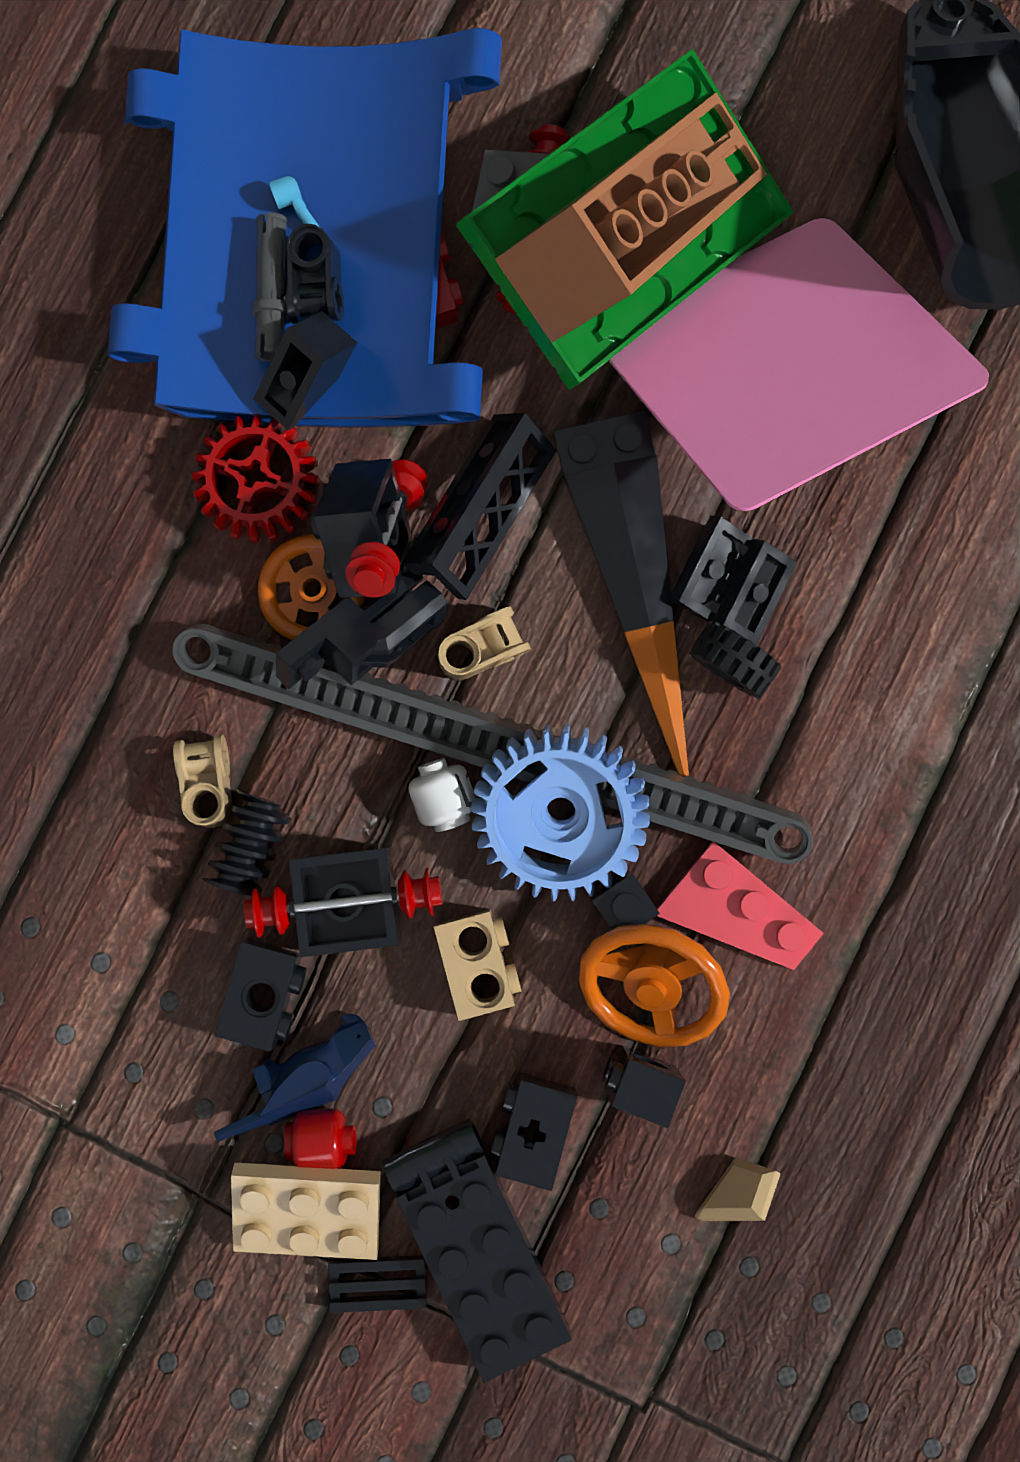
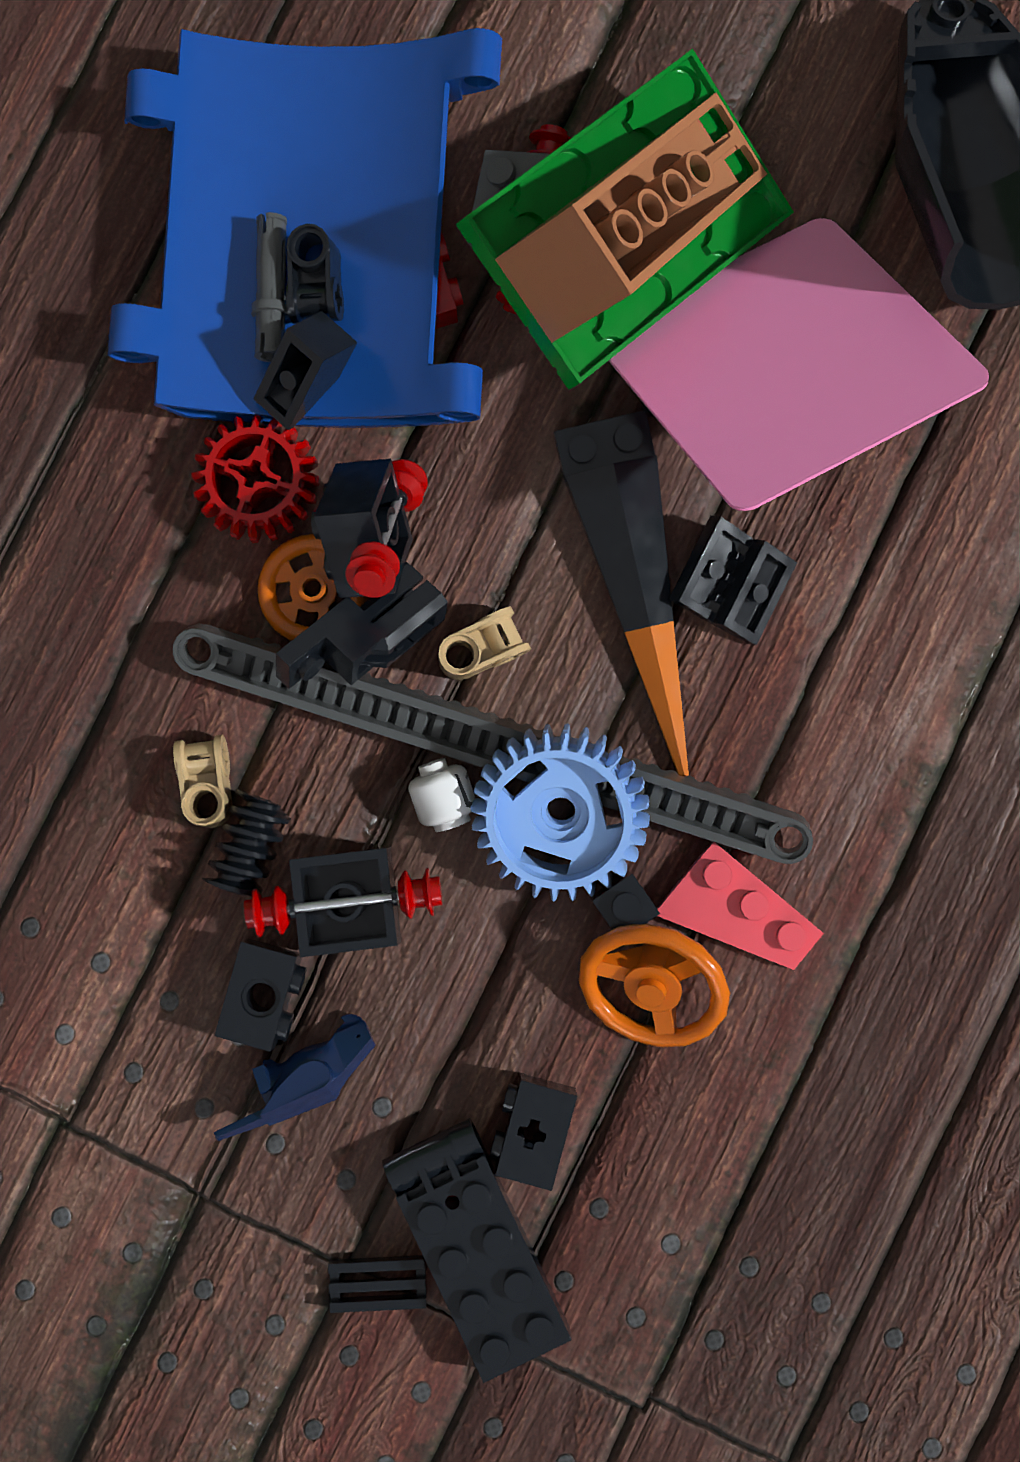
(287, 193): medium azure hand -> none
(305, 1211): tan plate -> none
(319, 1139): red head -> none
(464, 966): tan brick -> none
(477, 492): black fence -> none
(643, 1085): black brick -> none
(735, 659): black tyre -> none
(740, 1194): tan piece -> none

